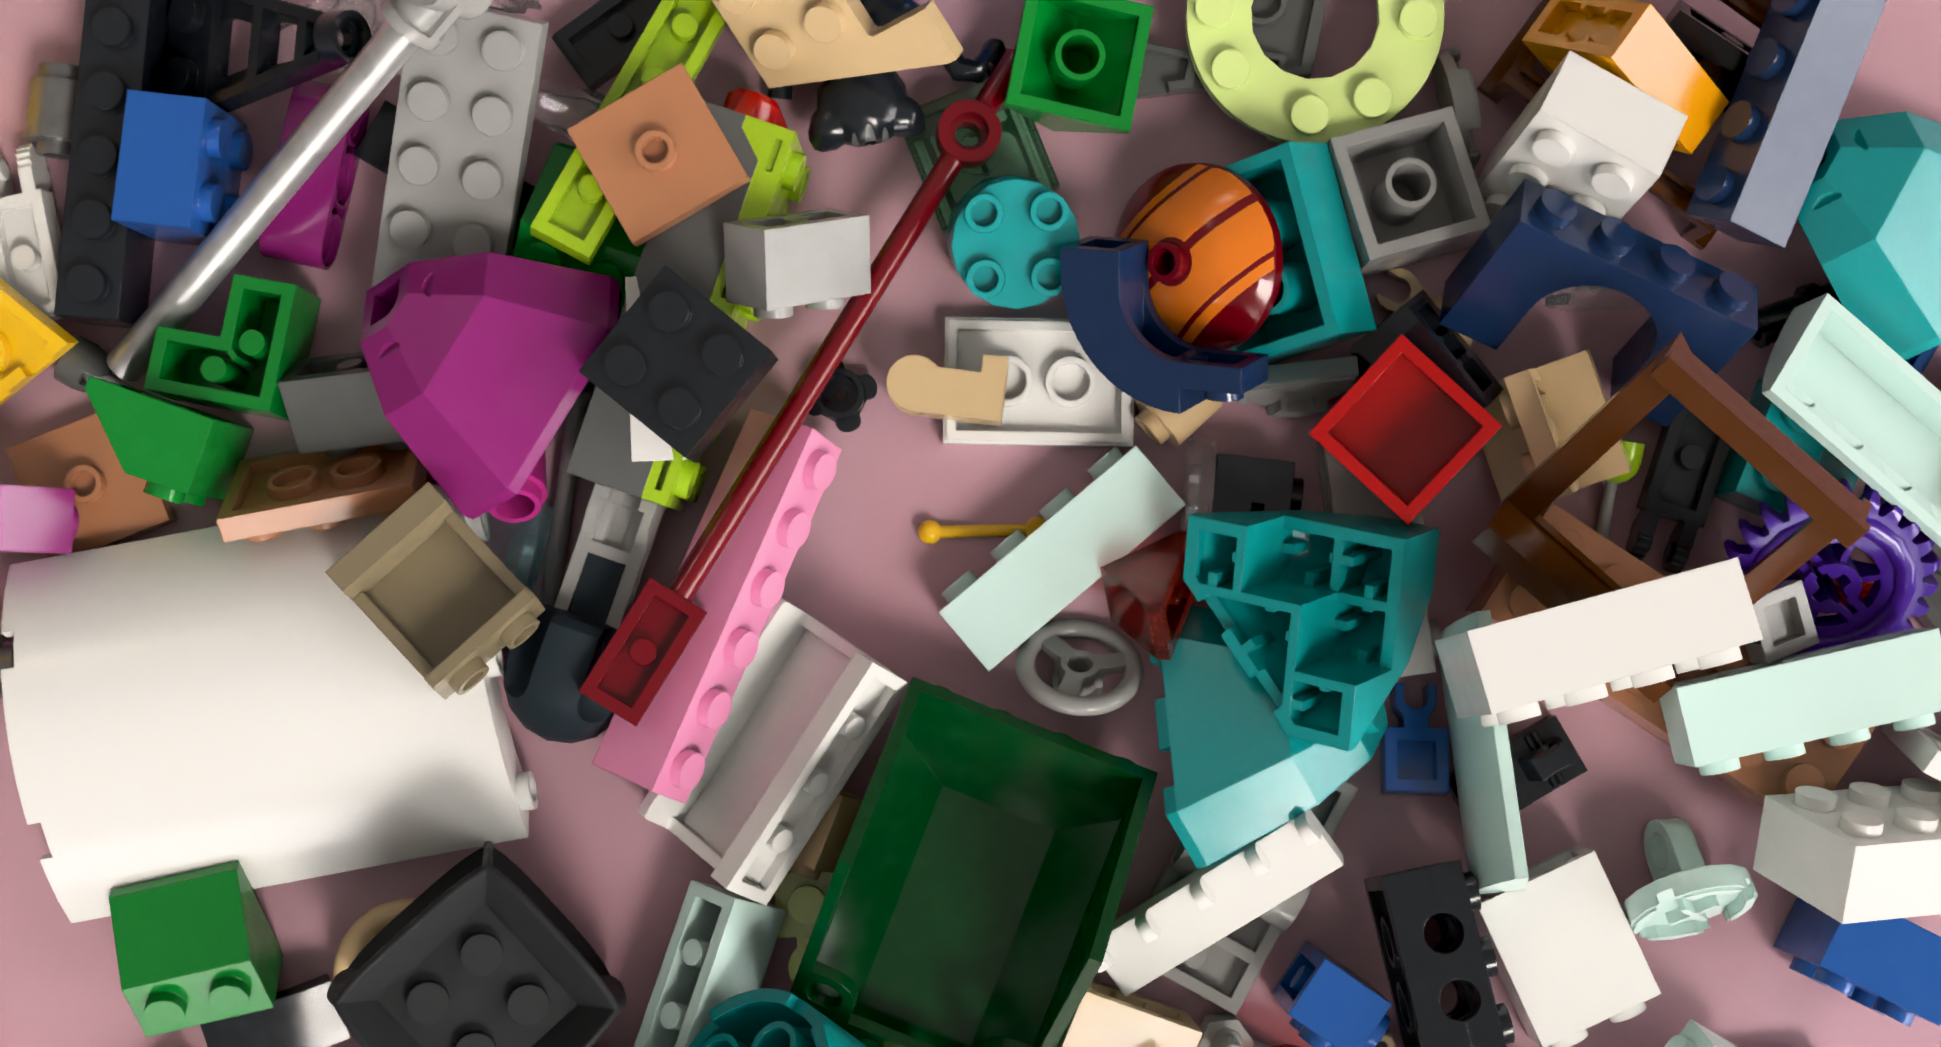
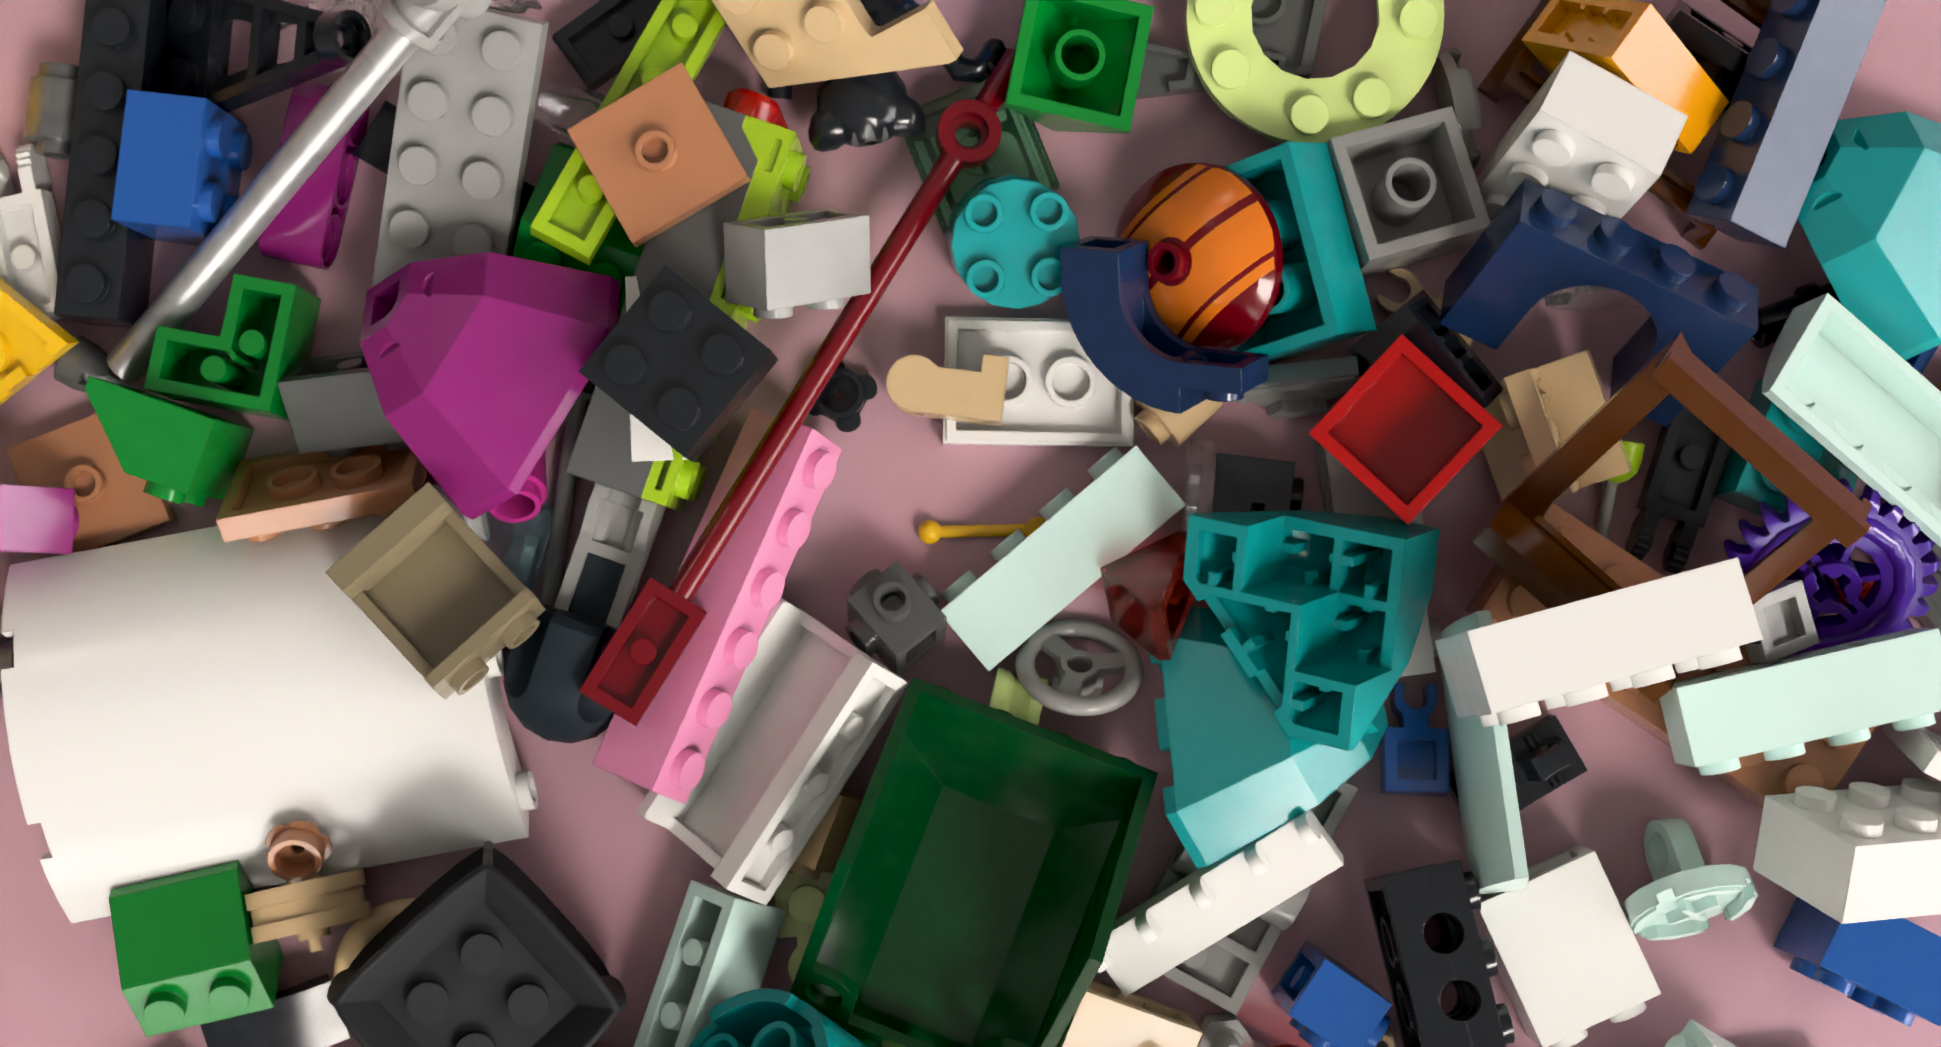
(297, 850): none -> nougat plate
(308, 908): none -> tan wheel
(895, 616): none -> dark grey brick
(1012, 697): none -> yellowish green wheel

